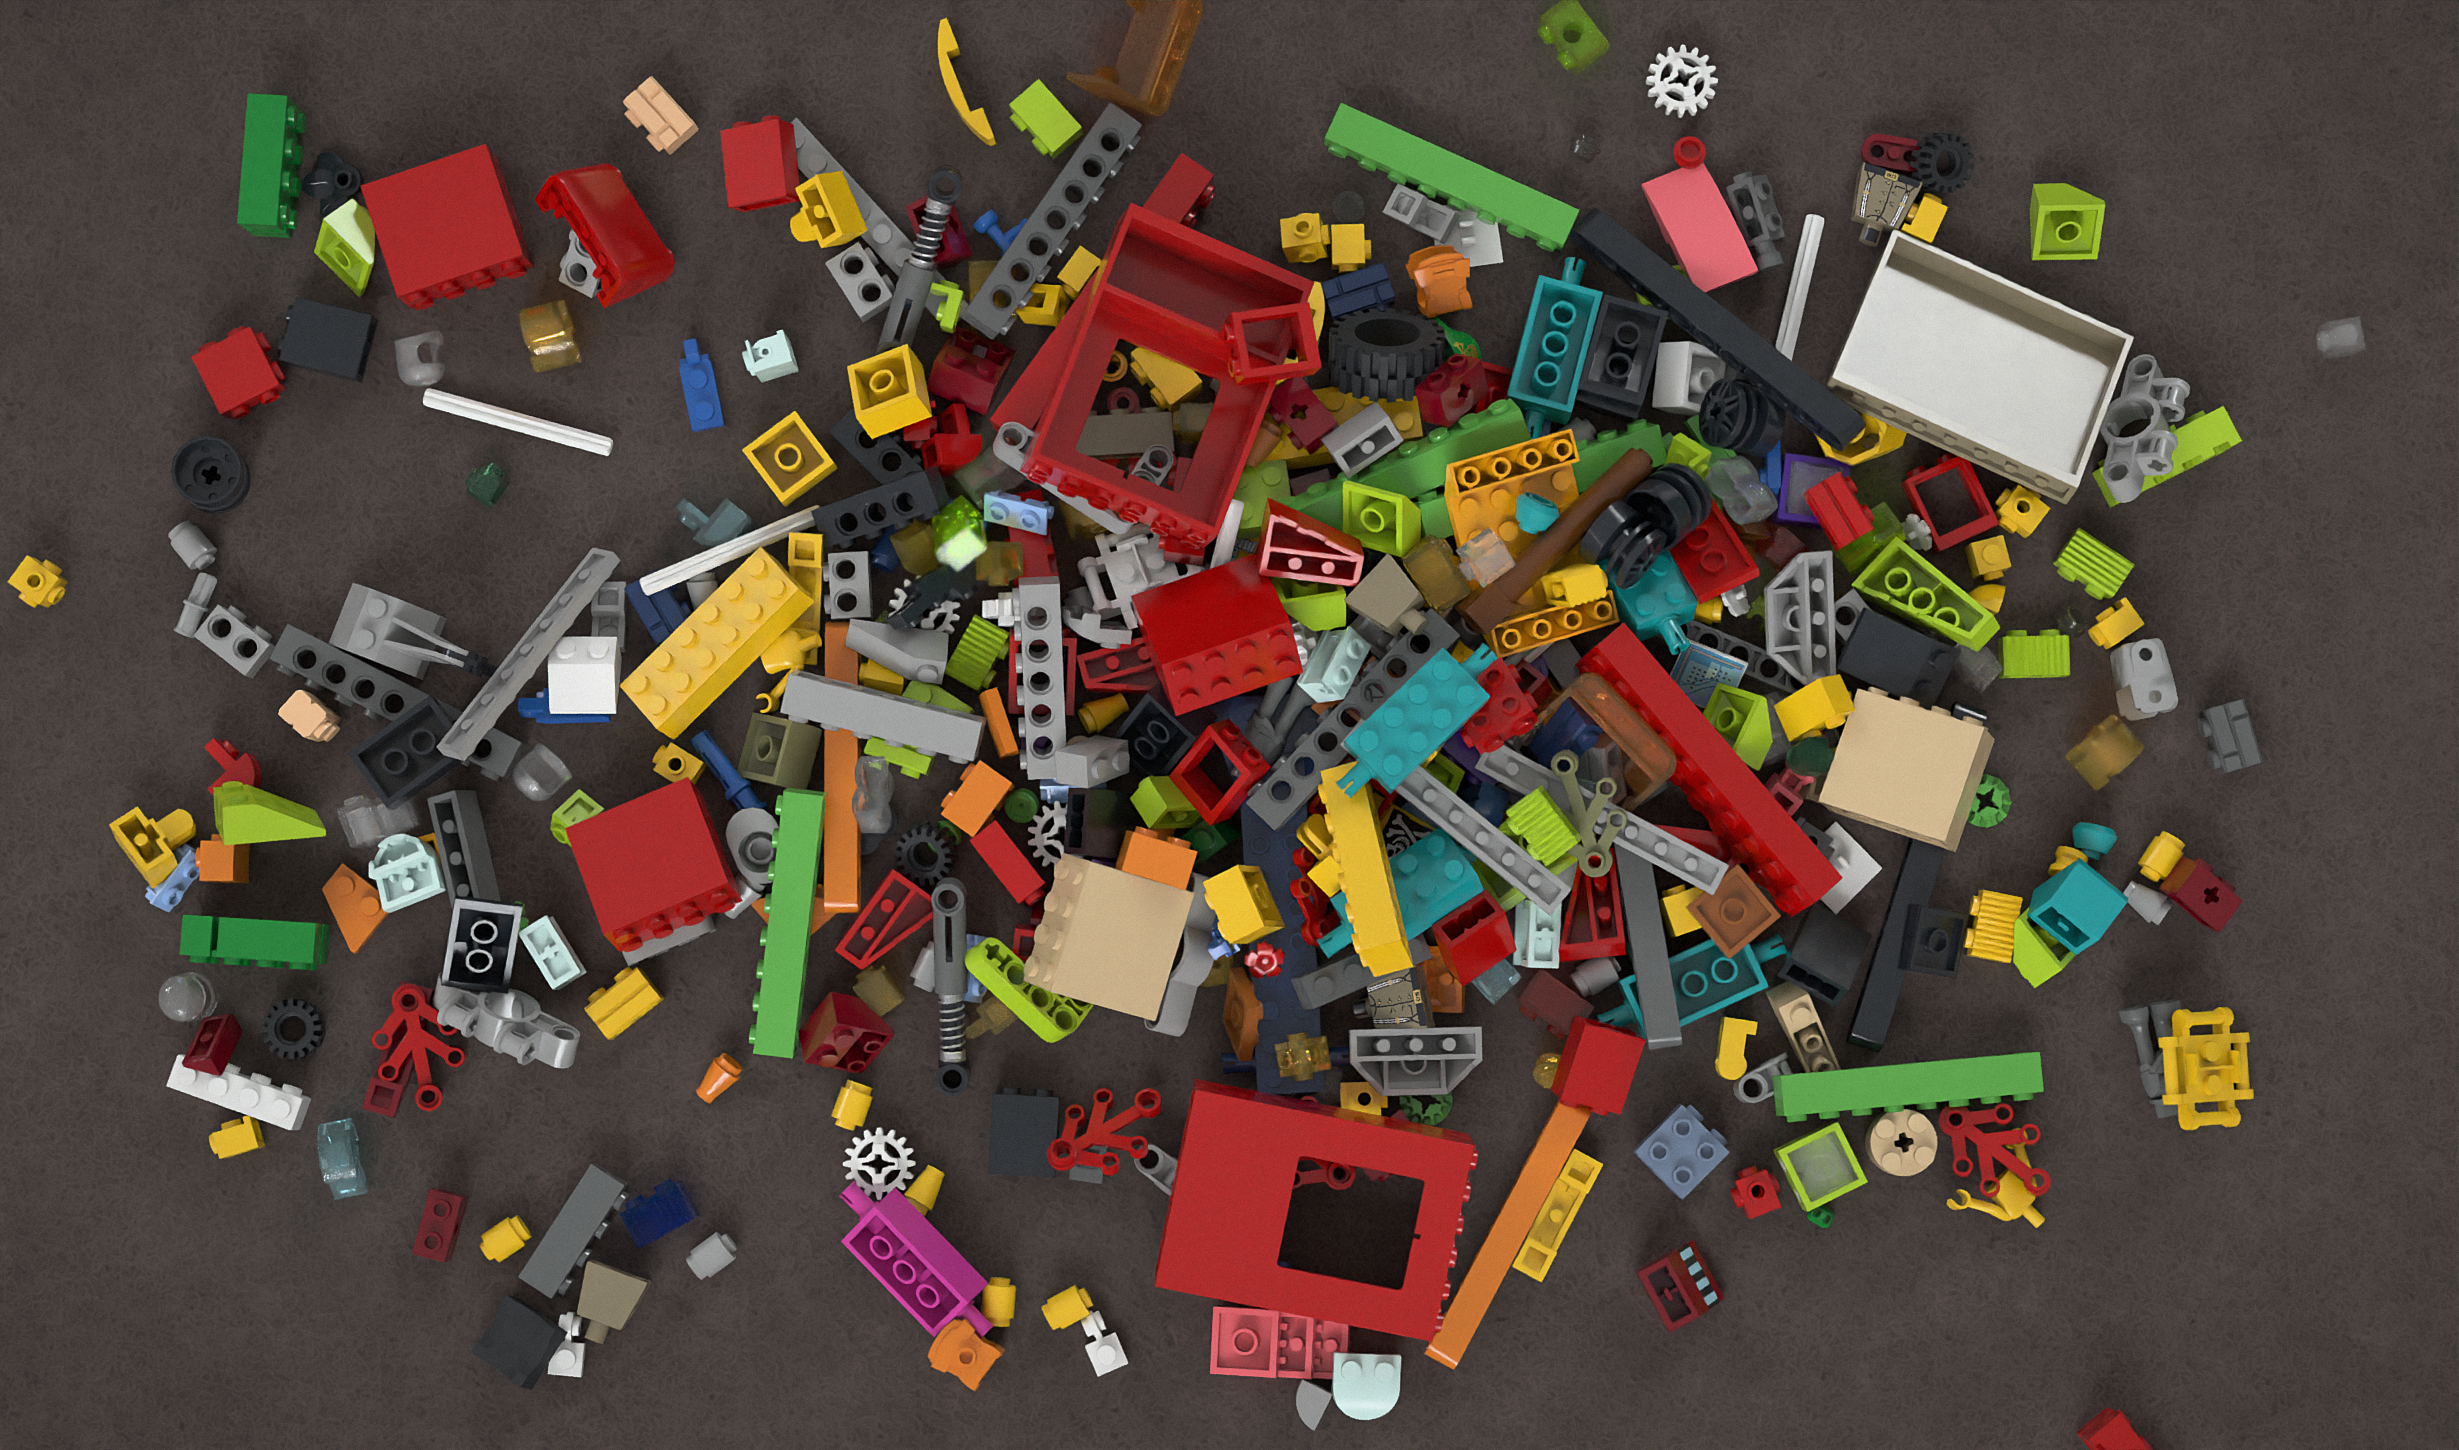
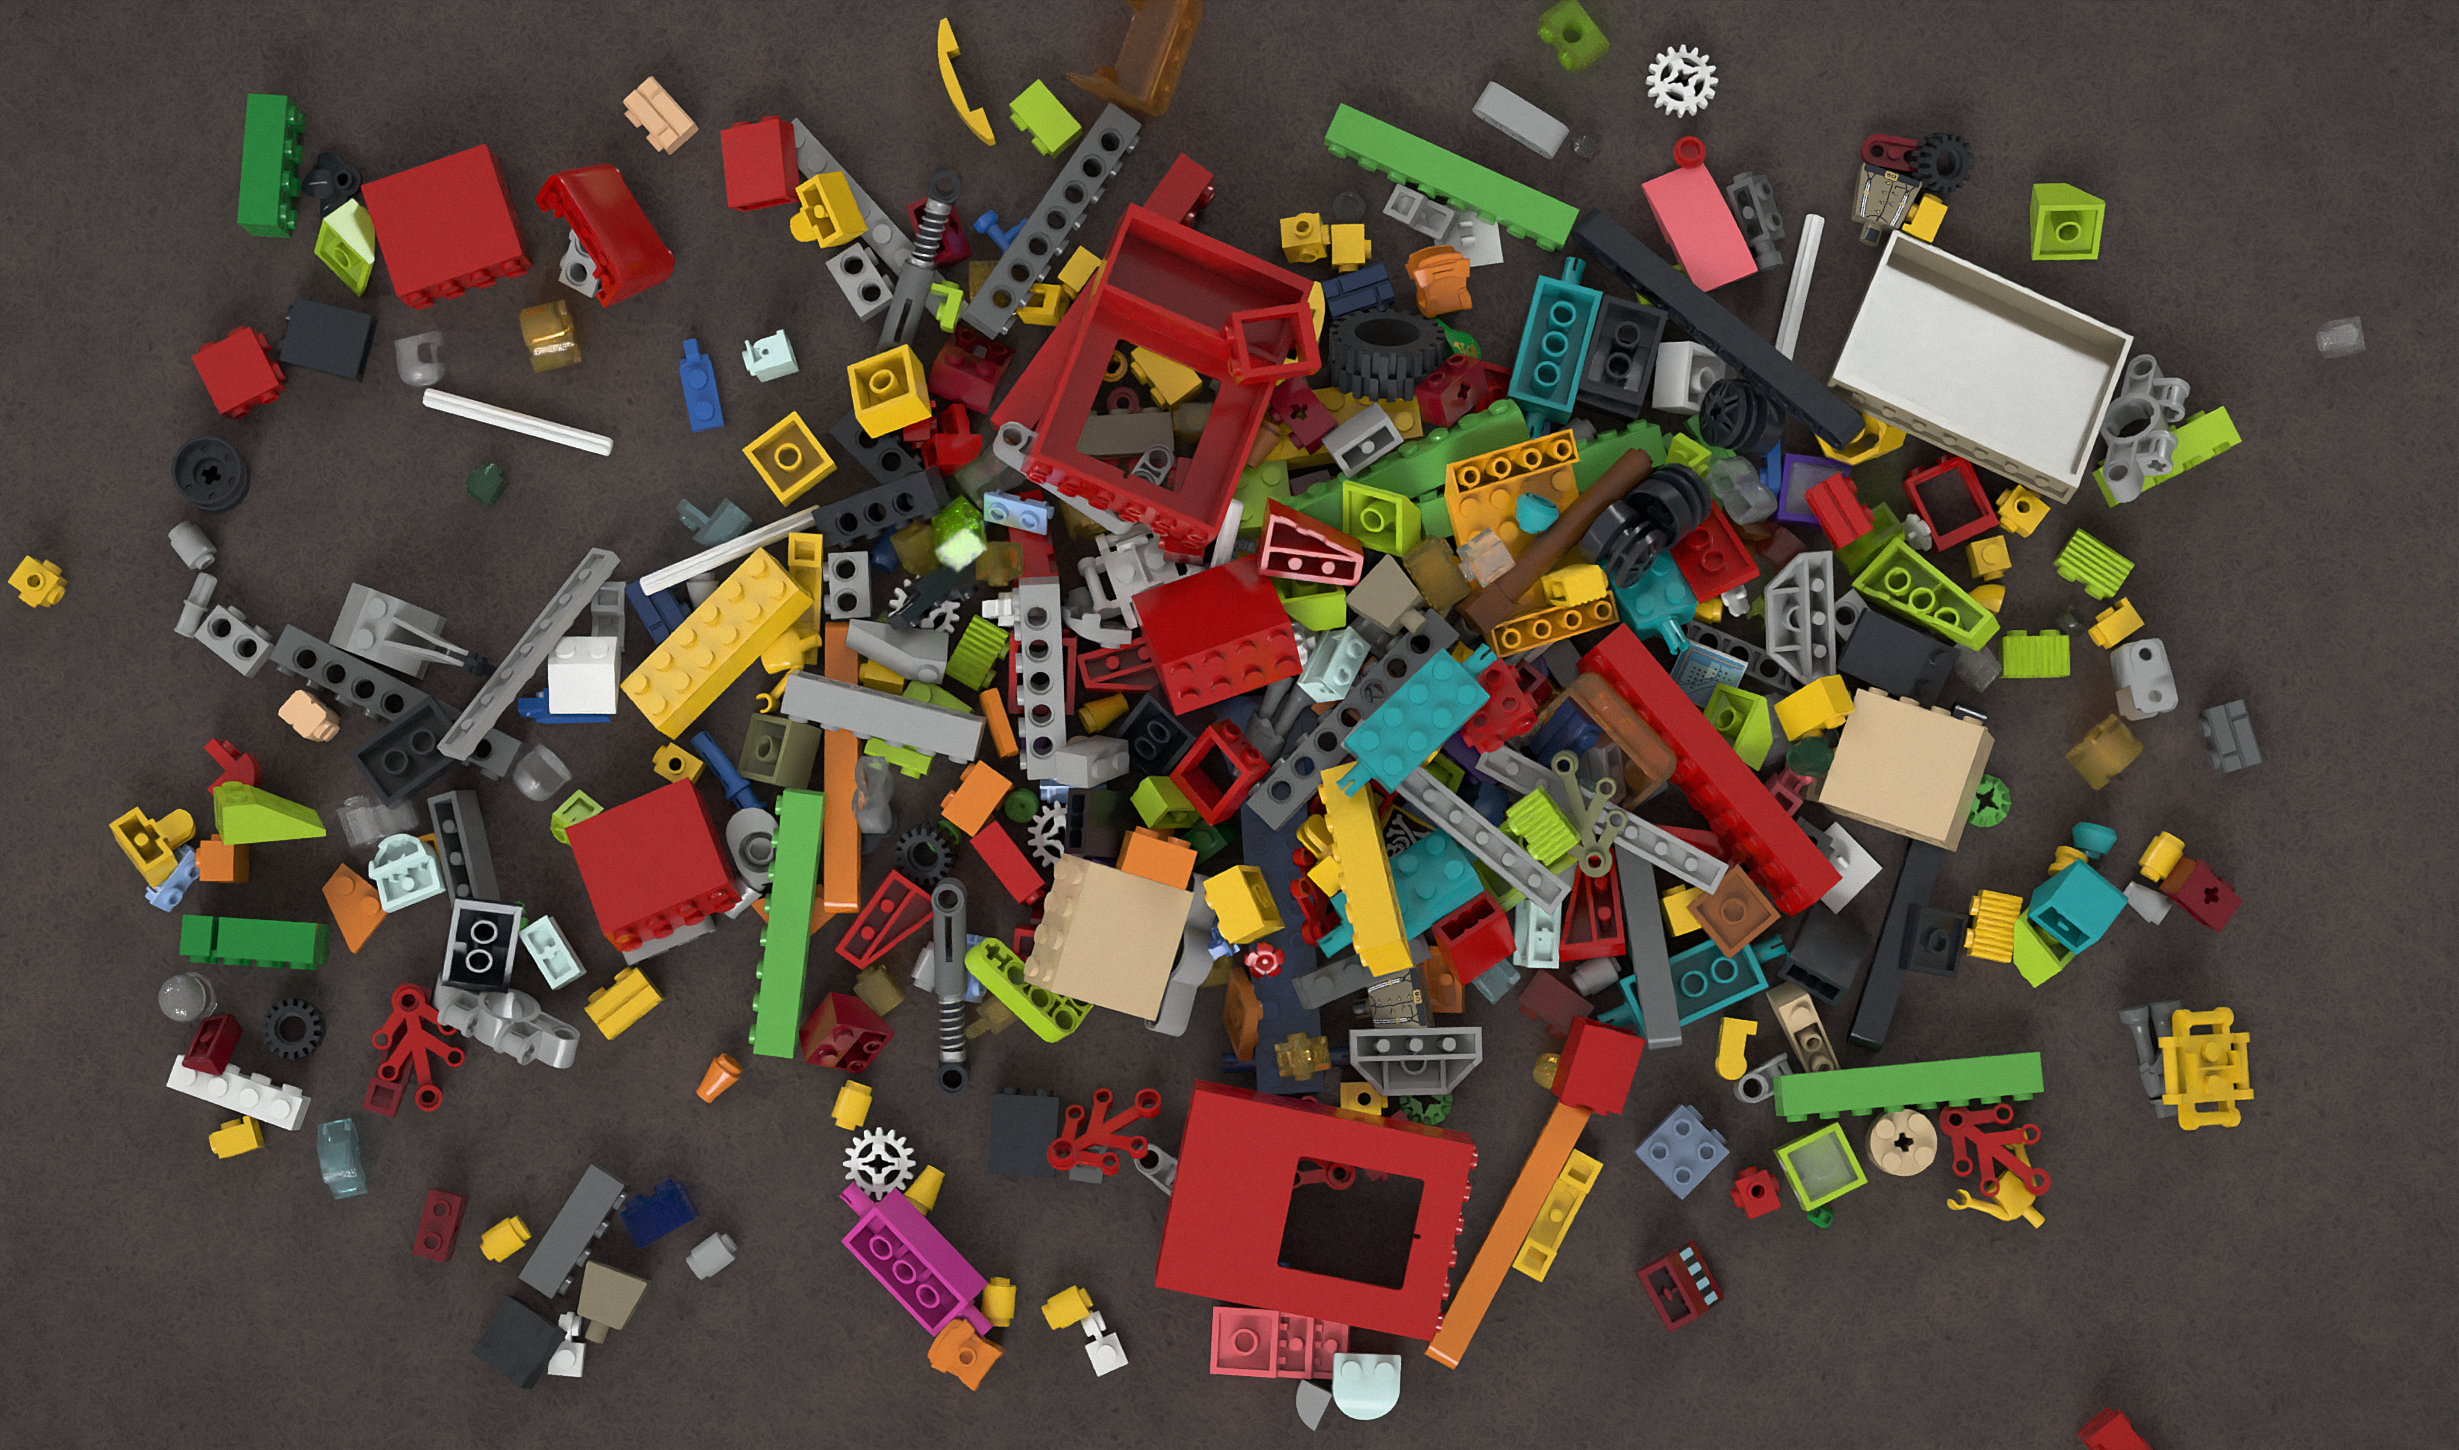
(1521, 119): none -> light grey beam

